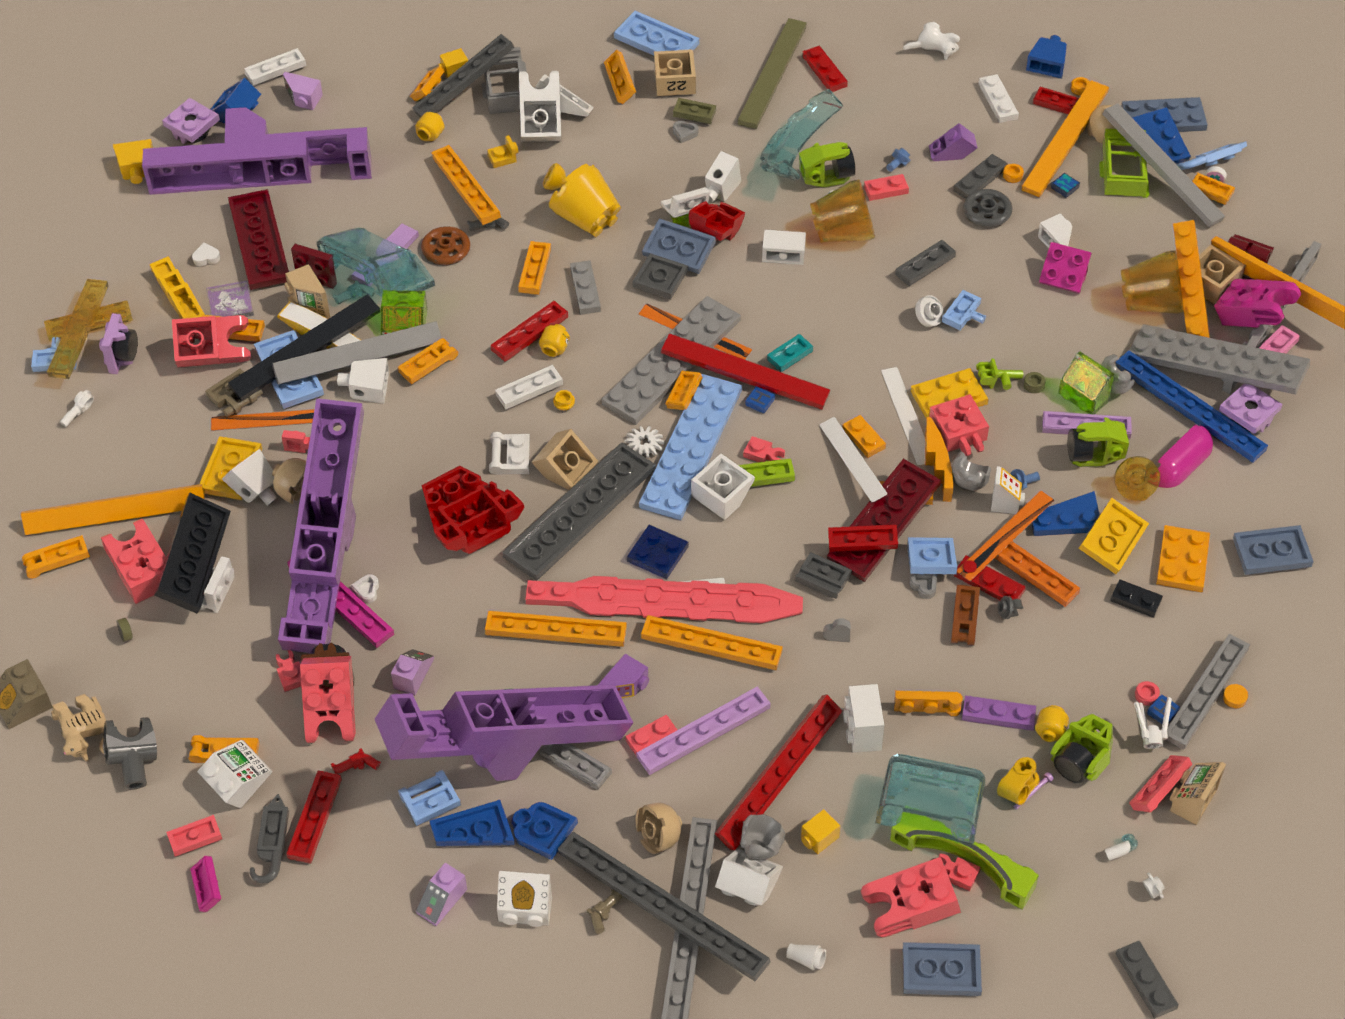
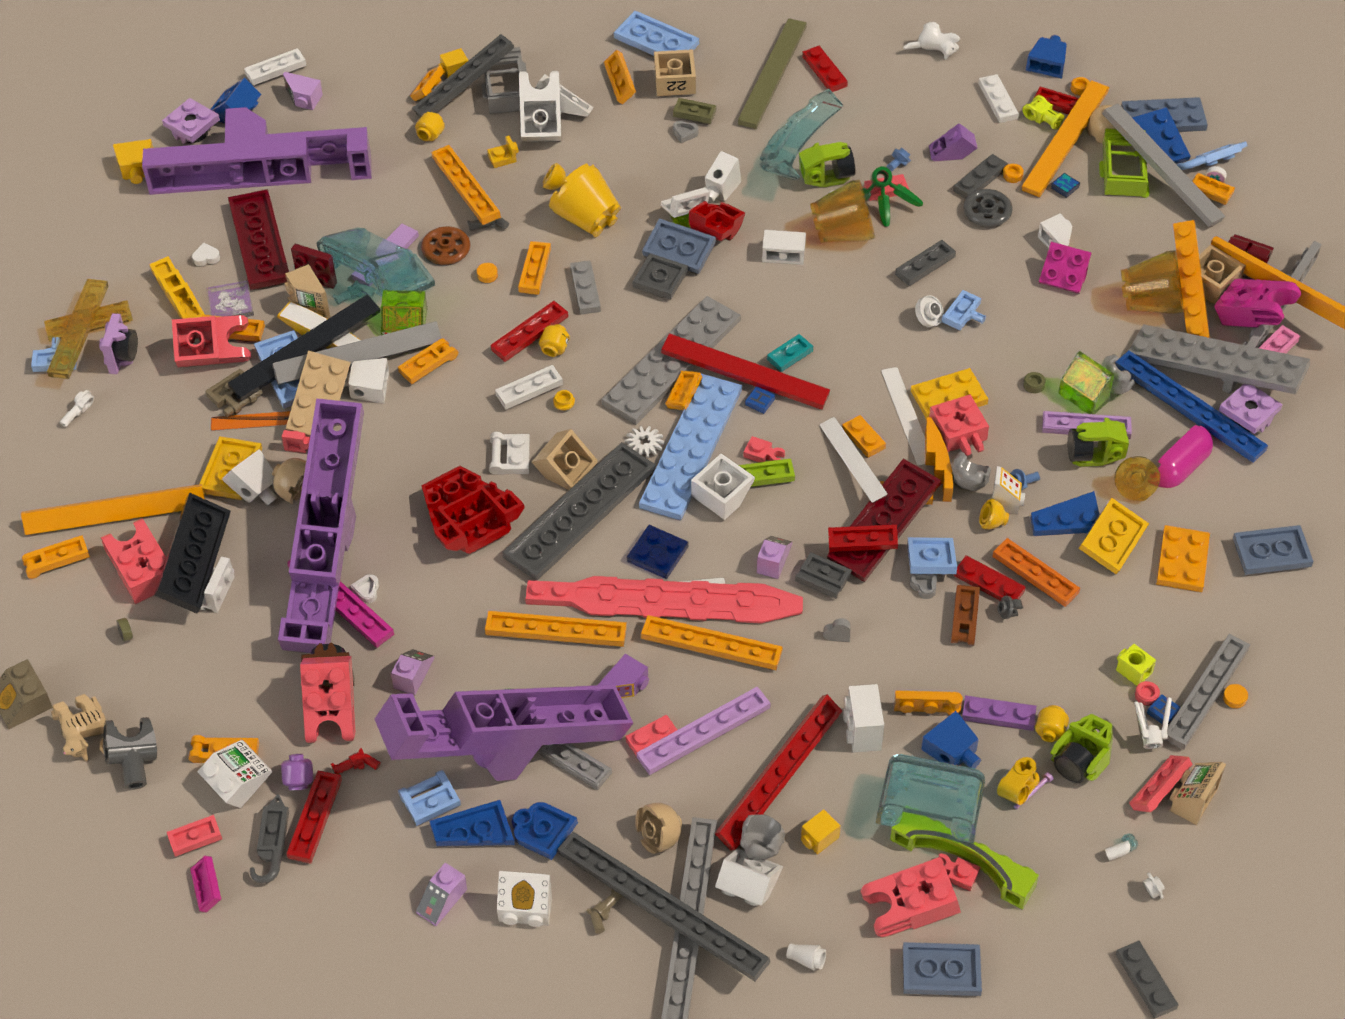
(289, 672): coral plate -> none
(297, 772): none -> medium lavender head
(322, 379): none -> tan plate
(487, 272): none -> light orange tile
(671, 321): orange sticker -> none
(773, 556): none -> lavender slope
(883, 200): none -> green plant
(952, 742): none -> blue torso
(989, 374): lime arm -> none
(993, 515): none -> yellow brick
(1008, 533): orange sticker -> none
(1042, 112): none -> neon yellow connector
(1136, 598): black plate -> none
(1139, 672): none -> neon yellow brick

